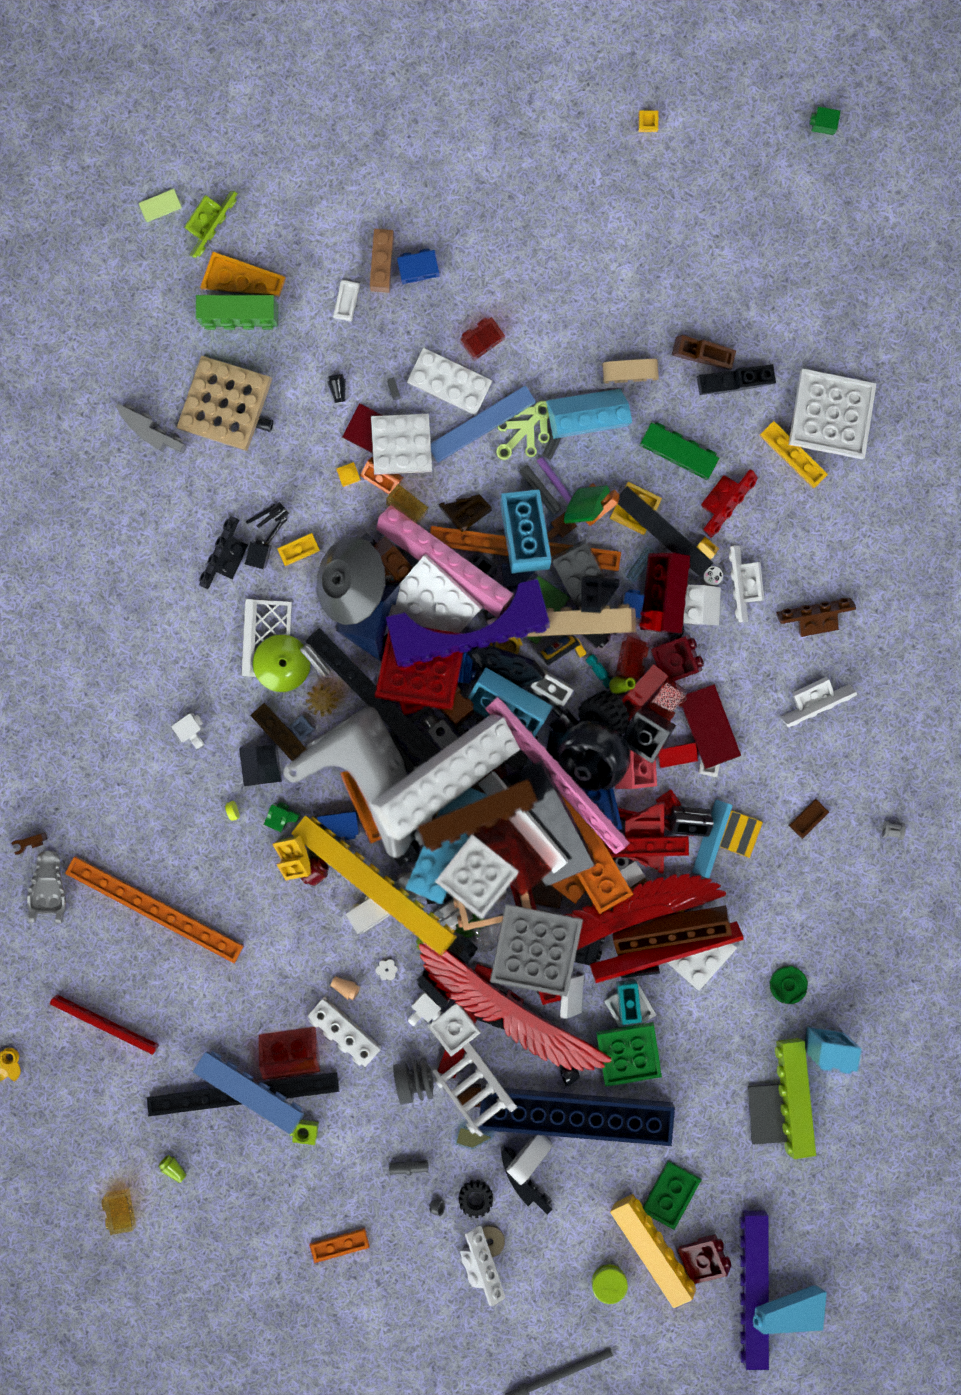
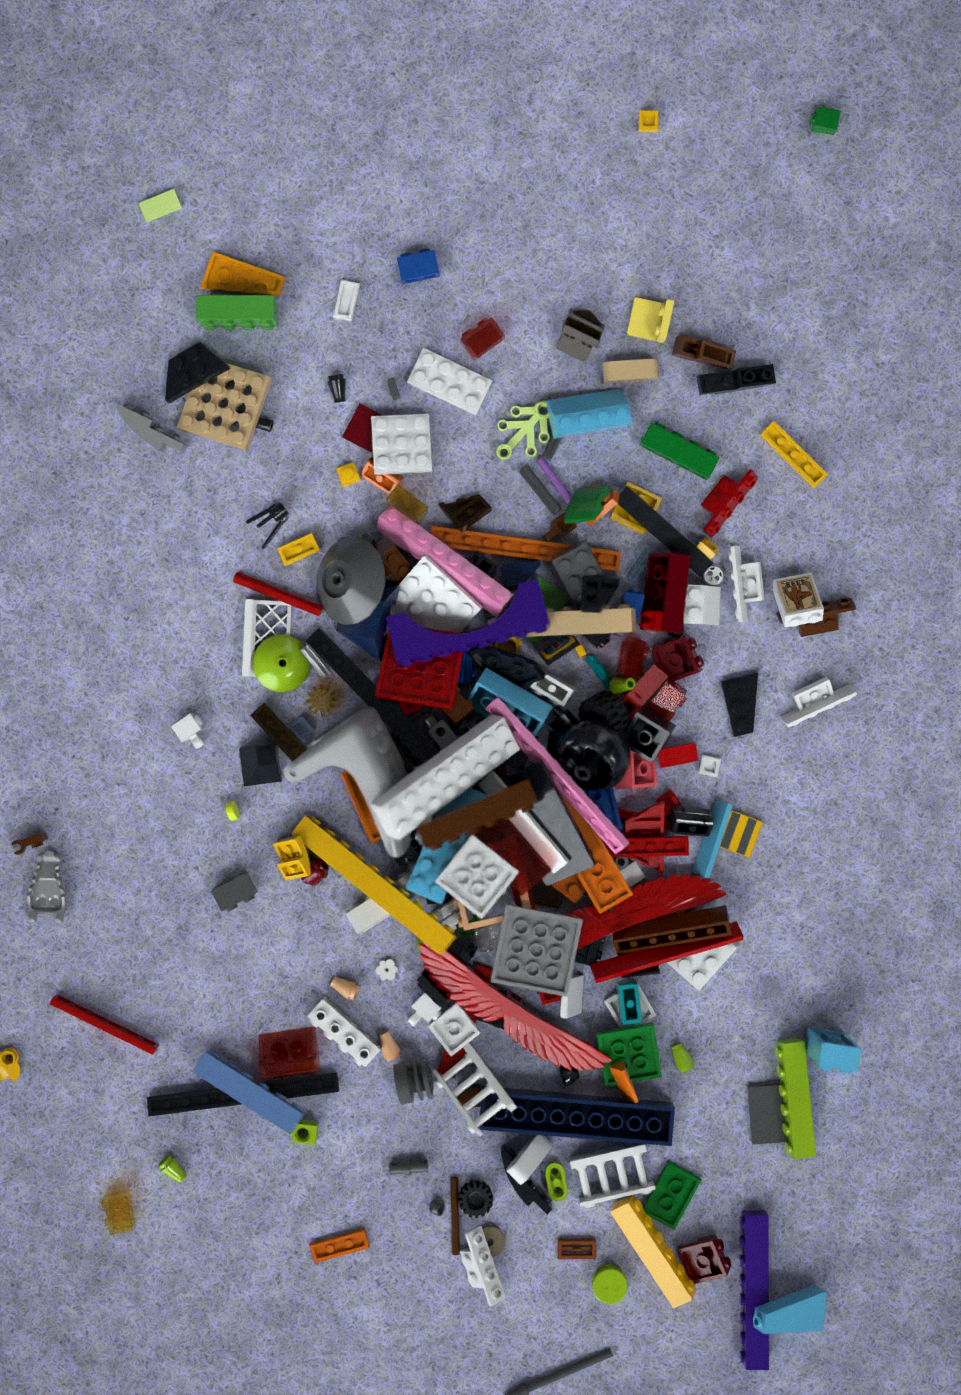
(154, 909): orange plate -> none
(192, 370): none -> black wing
(206, 218): lime bracket -> none
(226, 555): black bracket -> none
(234, 891): none -> dark grey brick
(258, 554): black brick -> none
(278, 594): none -> red axle
(279, 816): green brick -> none
(342, 824): blue slope -> none
(381, 260): medium nougat arch -> none
(389, 1047): none -> light nougat cone
(454, 1215): none -> reddish brown bar
(468, 1140): olive tile -> none
(482, 423): medium blue tile -> none
(525, 531): medium azure brick -> none
(556, 1180): none -> lime plate
(560, 1248): none -> dark orange tile
(580, 333): none -> piece
(616, 1154): none -> white fence
(624, 1082): none -> orange slope
(650, 319): none -> light yellow bracket
(682, 1058): none -> lime cone
(710, 727): dark red tile -> none
(741, 702): none -> black wing
(788, 985): green tile -> none
(798, 600): none -> brick
(808, 818): reddish brown tile -> none
(832, 414): white plate -> none
(893, 830): light grey bush -> none

